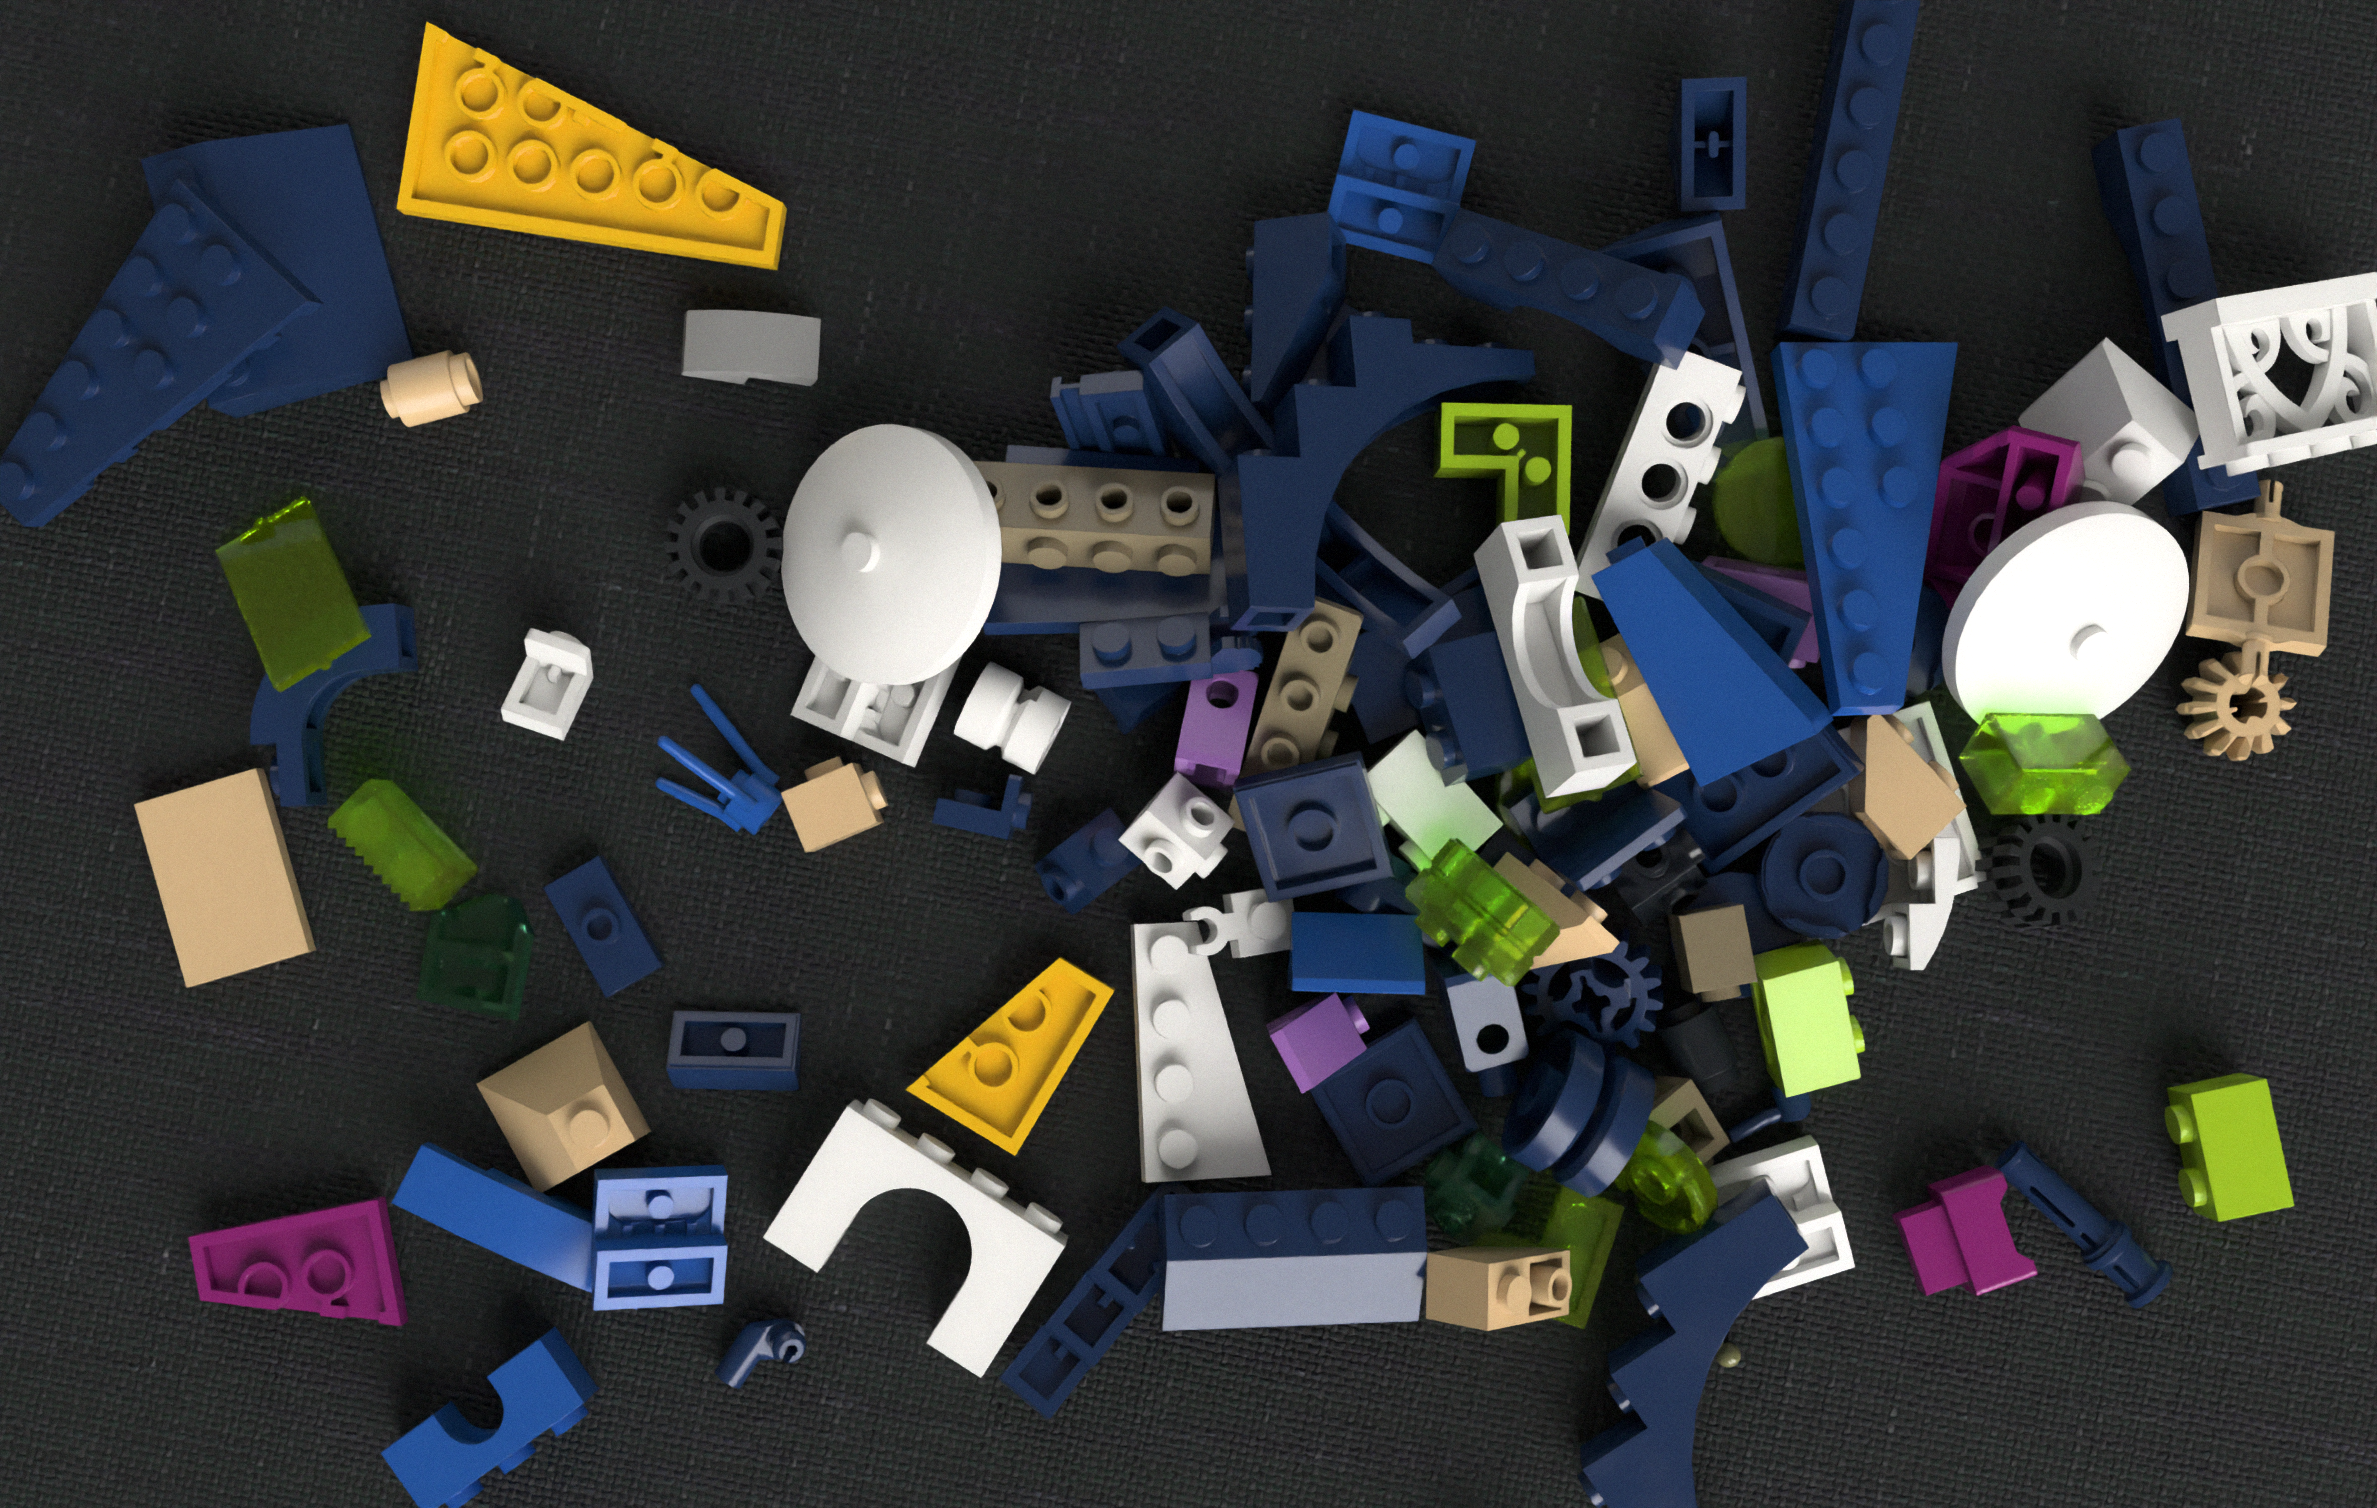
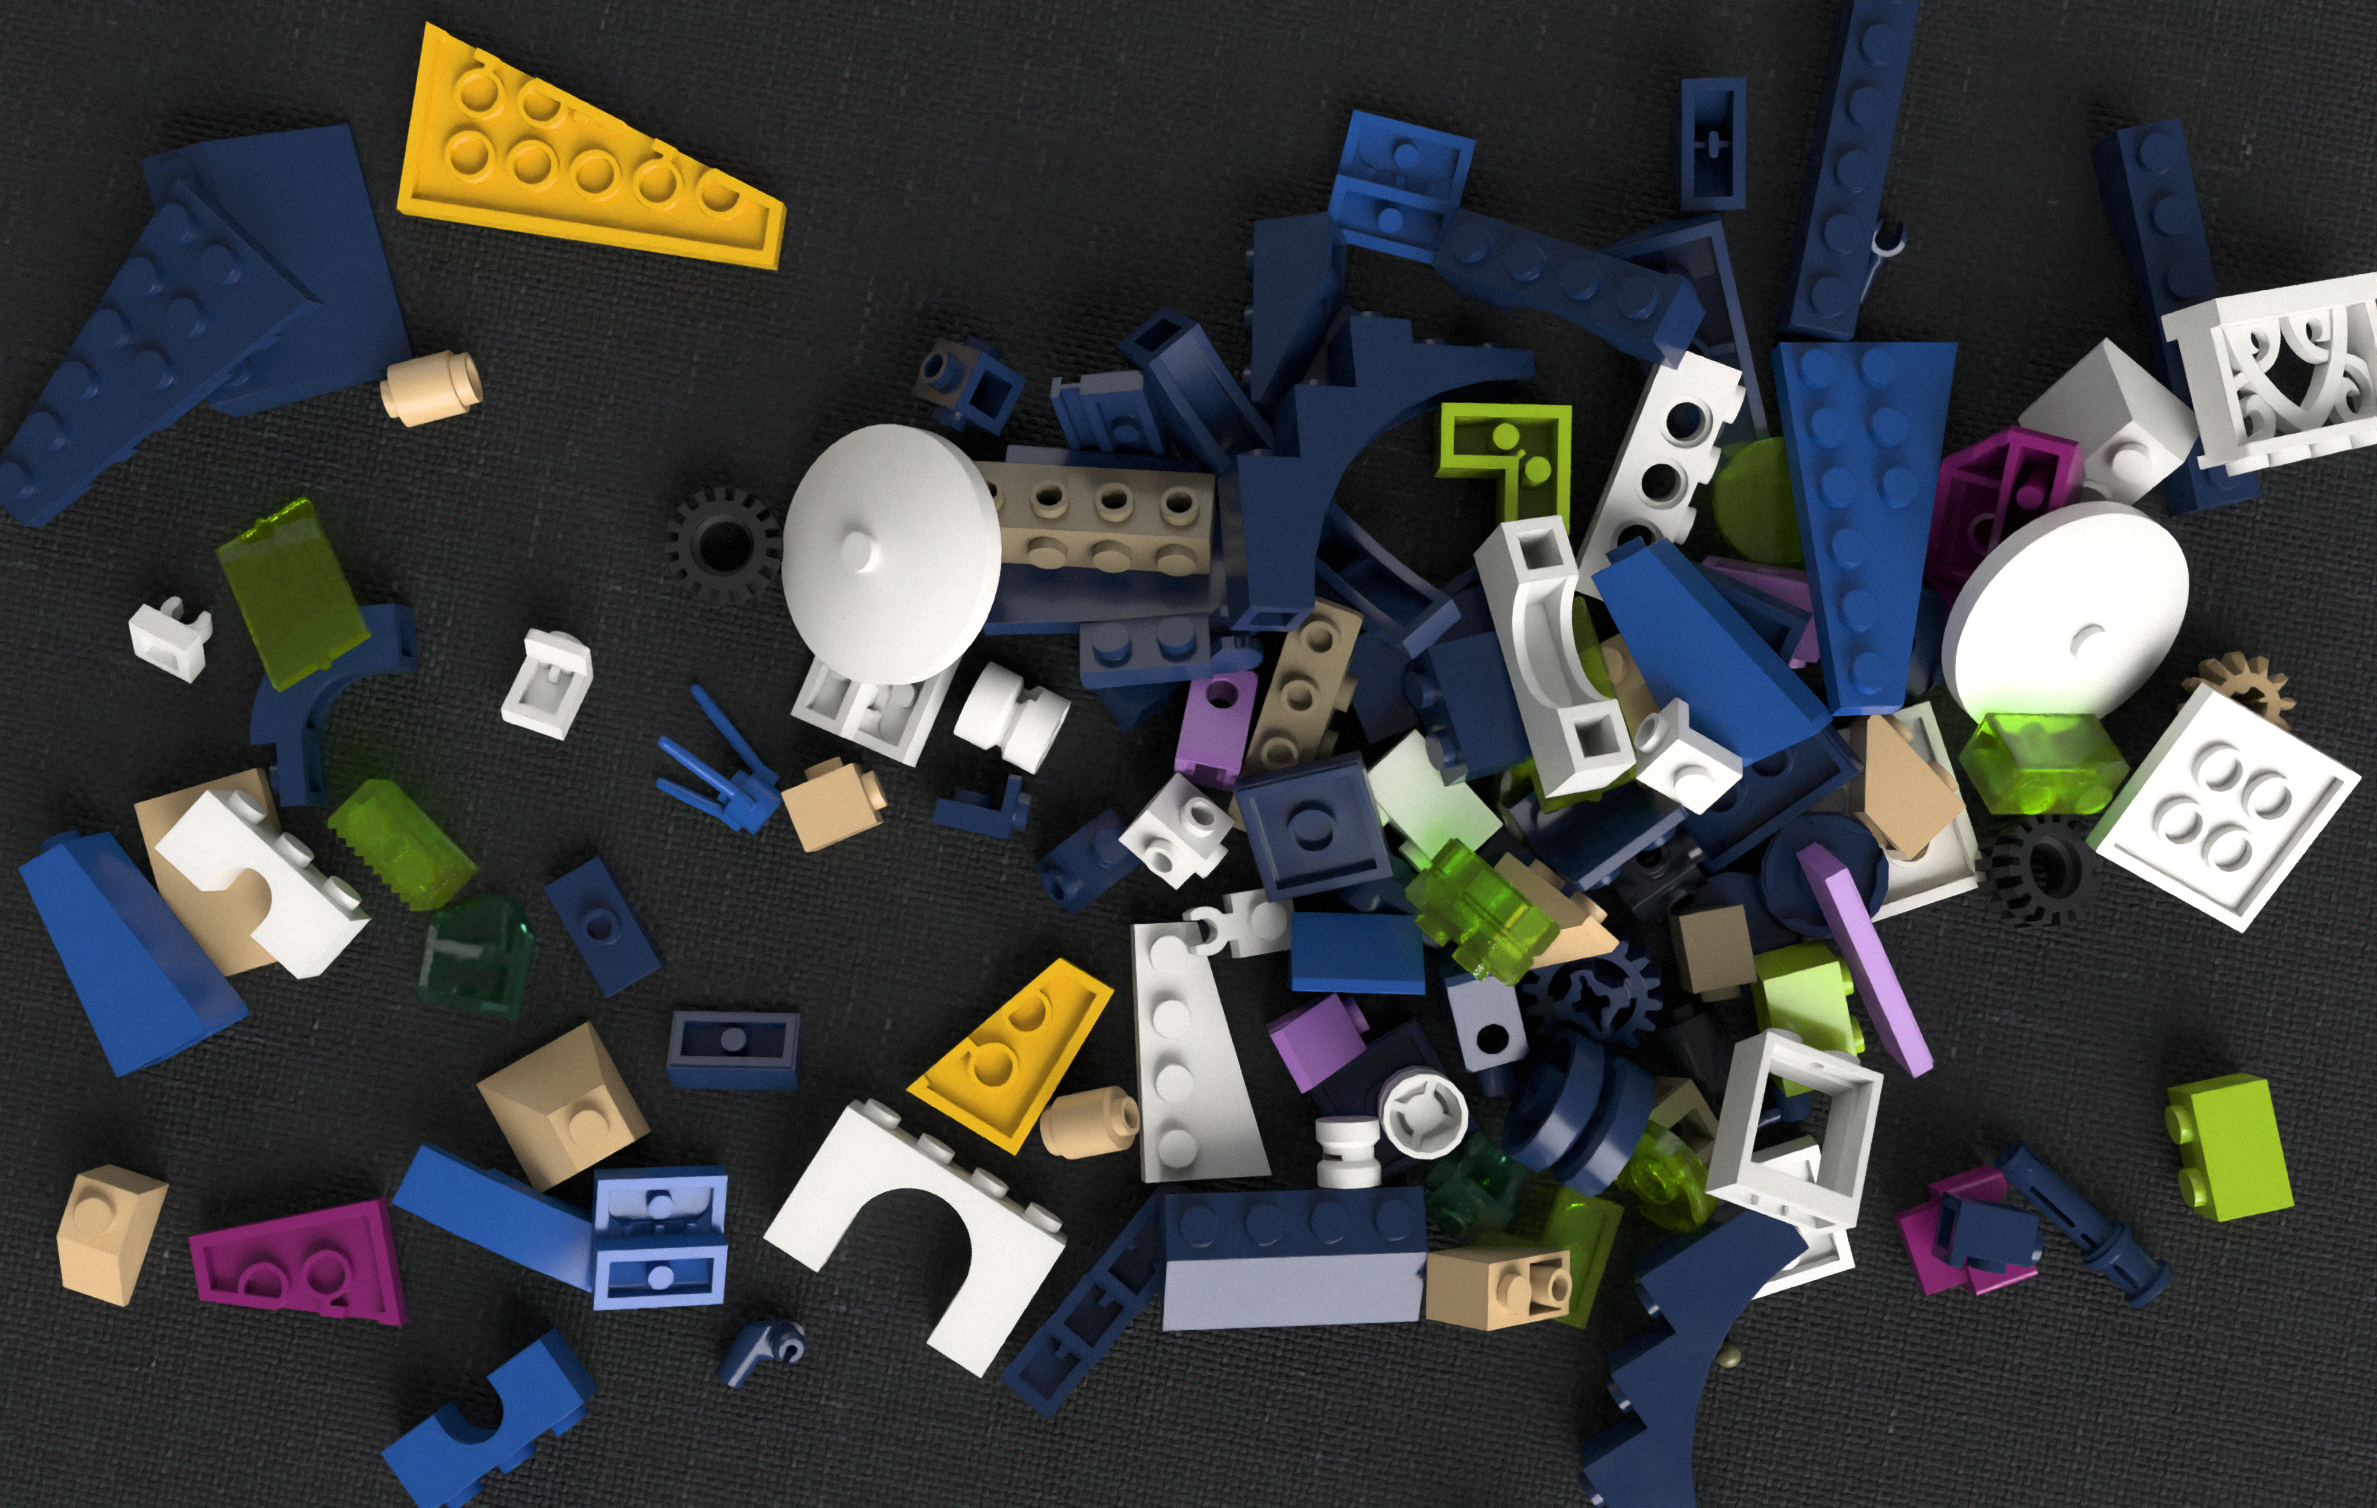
(108, 1231): none -> tan slope
(127, 953): none -> blue slope
(169, 643): none -> white tile
(308, 913): none -> white arch
(750, 344): light grey slope -> none
(967, 386): none -> dark blue brick
(1090, 1123): none -> tan brick
(1348, 1152): none -> white wheel
(1422, 1112): none -> white wheel
(1682, 760): none -> white bracket
(1838, 1190): none -> white window
(1865, 958): none -> tile
(1880, 250): none -> dark blue hand
(1918, 926): white slope -> none
(1986, 1233): none -> dark blue brick
(2222, 808): none -> white plate
(2260, 583): tan plate -> none

